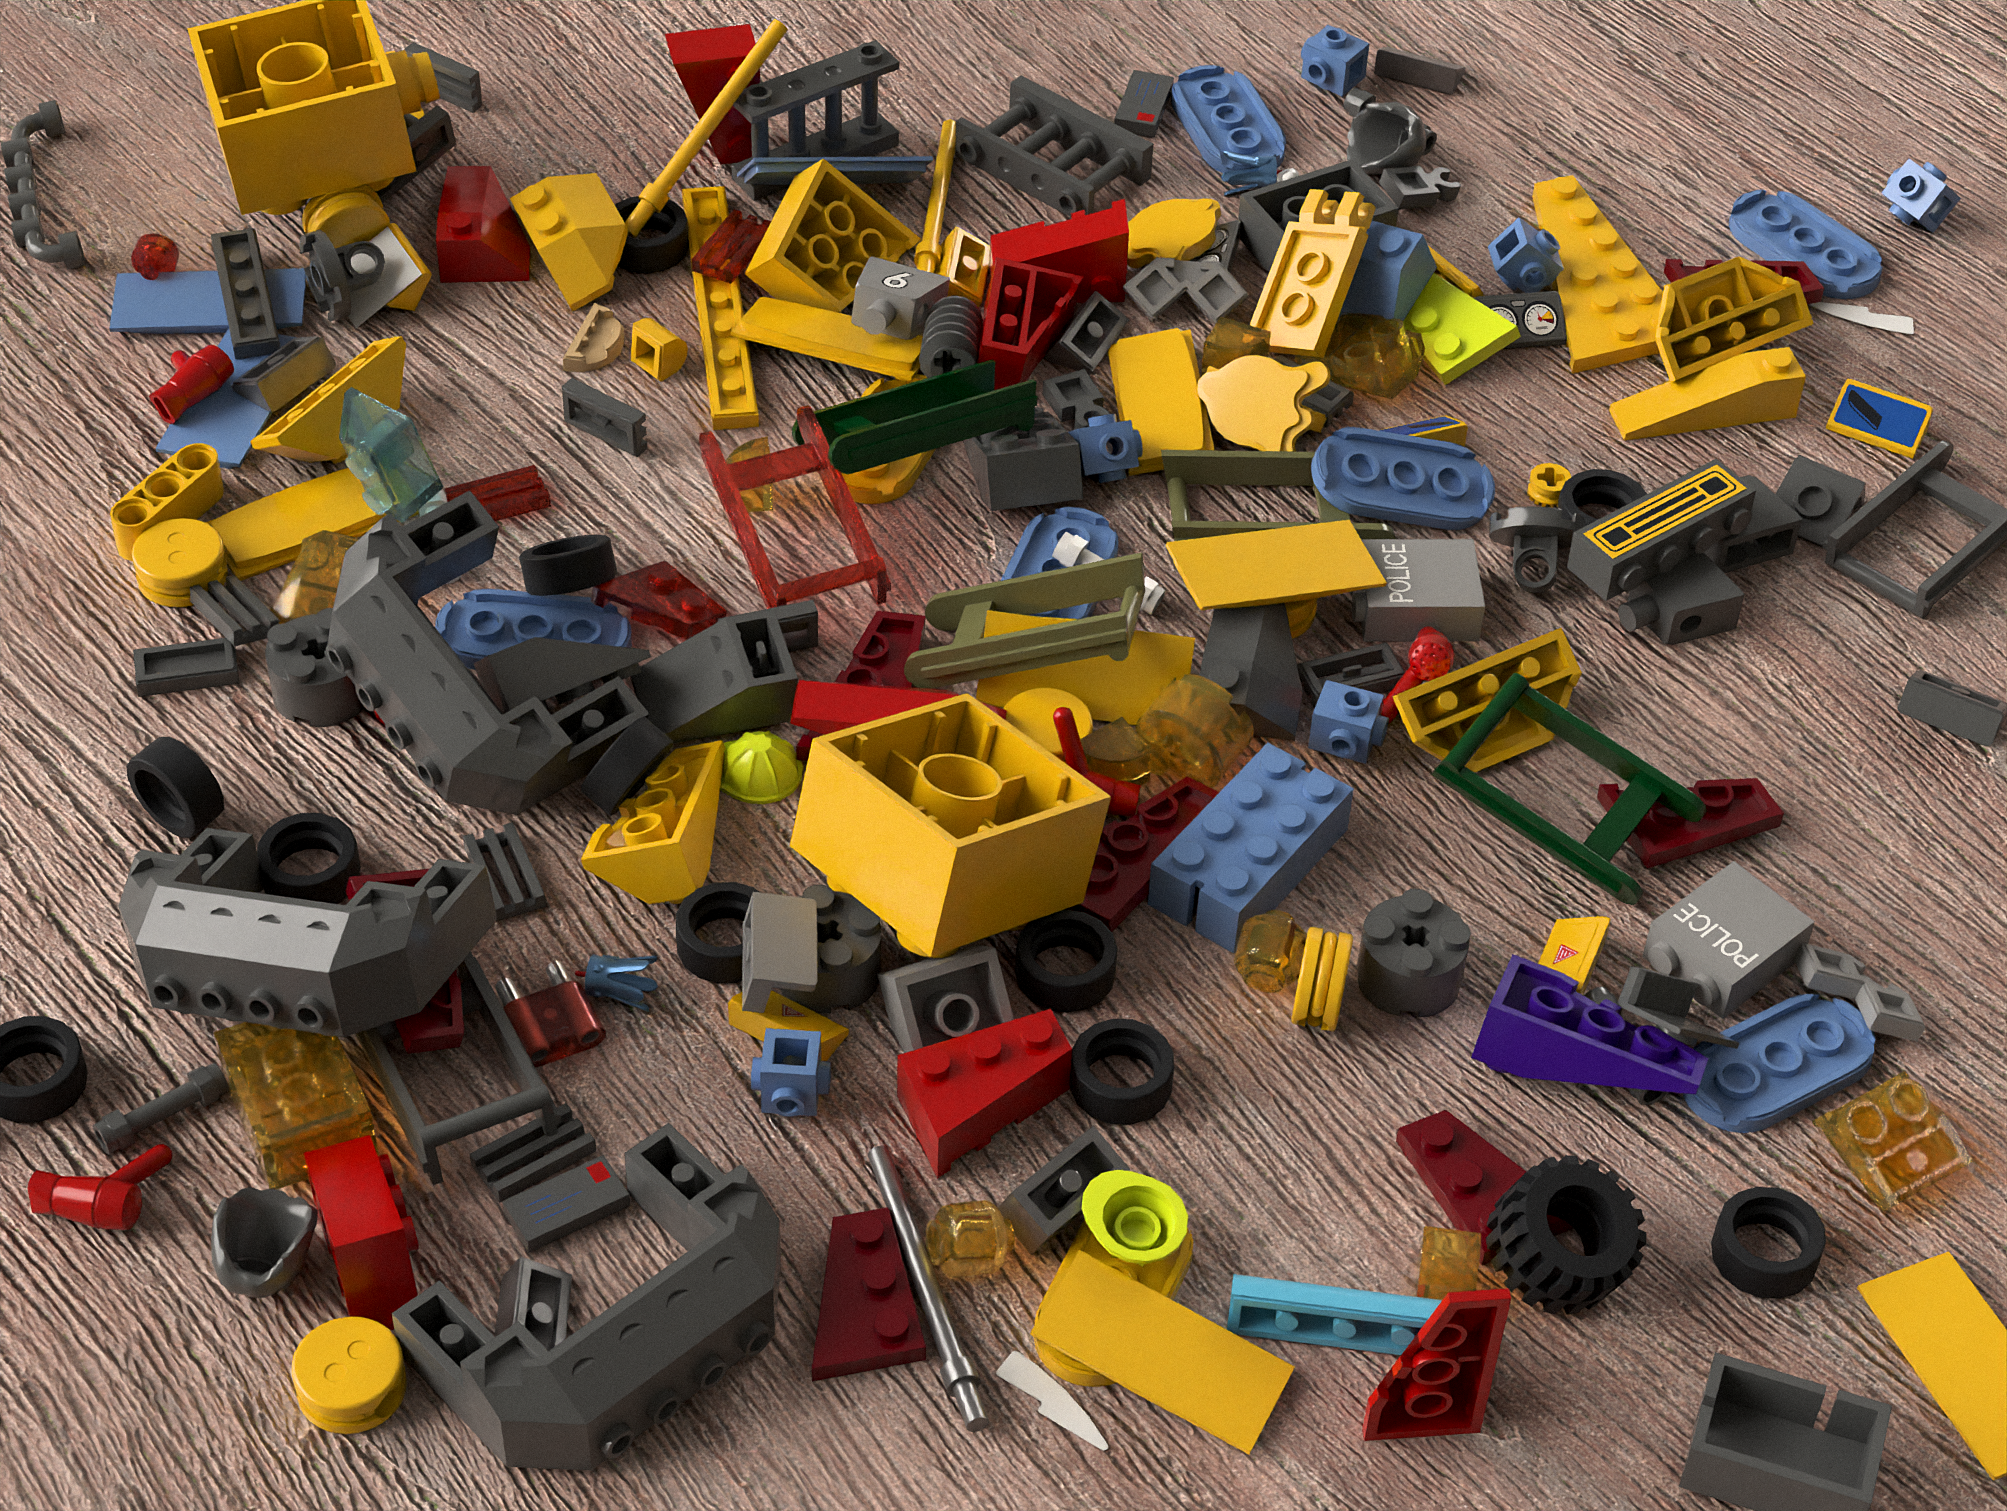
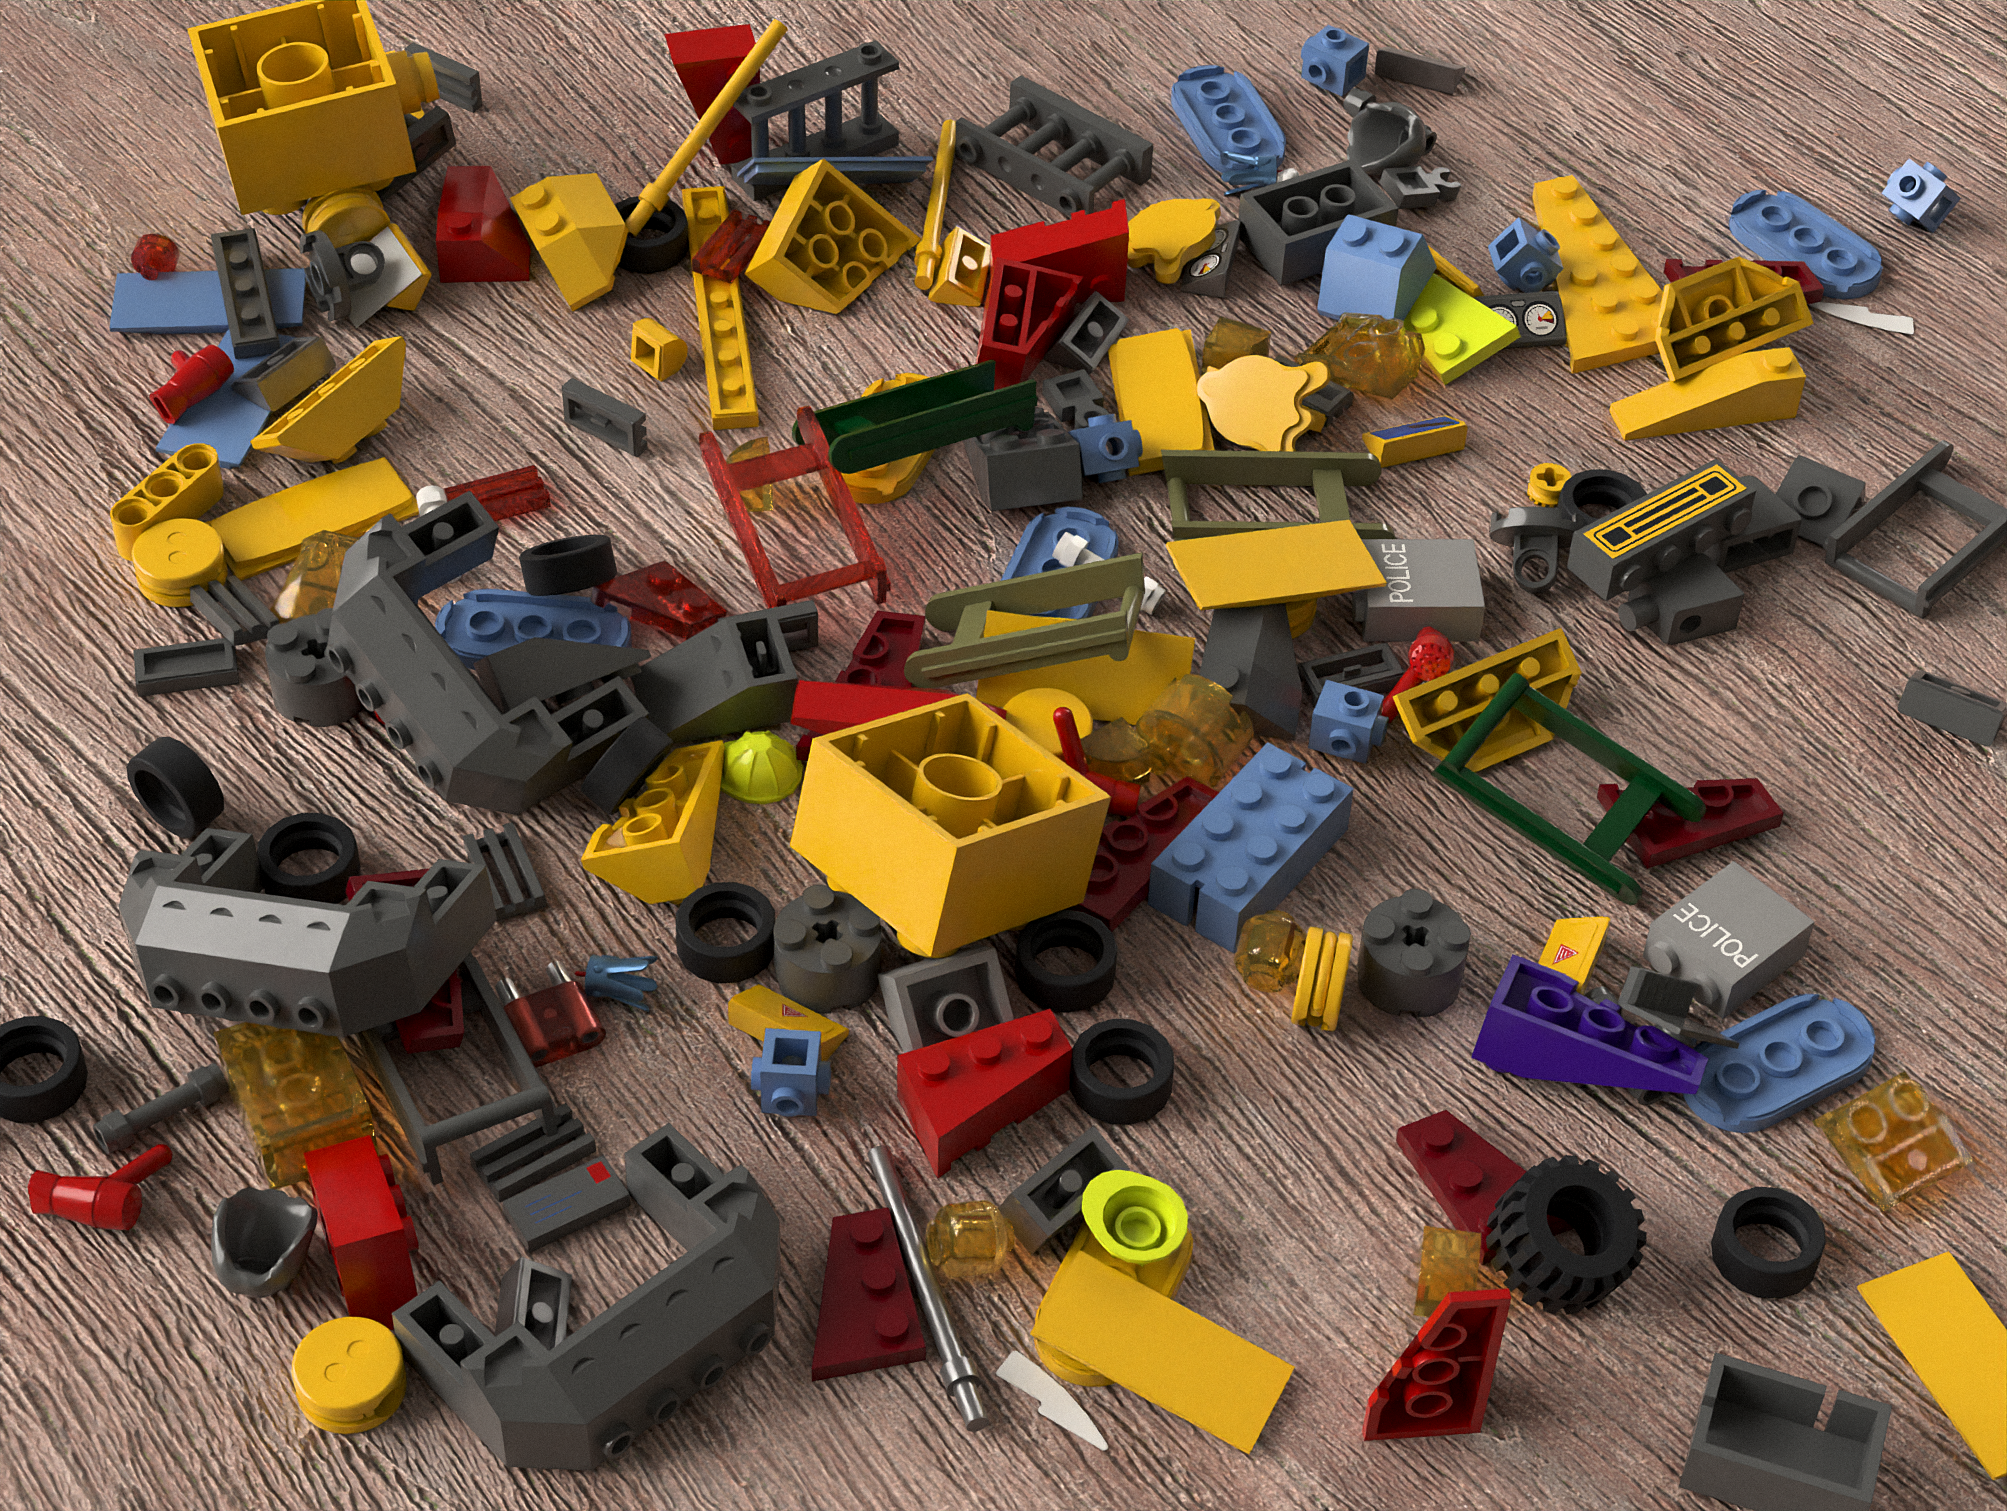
(23, 186): dark grey bar -> none
(386, 456): clear light blue slope -> none
(596, 342): tan tile -> none
(778, 947): light grey panel -> none
(828, 337): yellow piece -> none
(895, 298): light grey torso -> none
(950, 336): dark grey piece -> none
(1144, 103): dark grey tile -> none
(1168, 279): light grey tile -> none
(1313, 273): yellow tile -> none
(1326, 1314): medium azure brick -> none
(1402, 478): medium blue tile -> none
(1838, 973): light grey tile -> none
(1880, 418): slope -> none

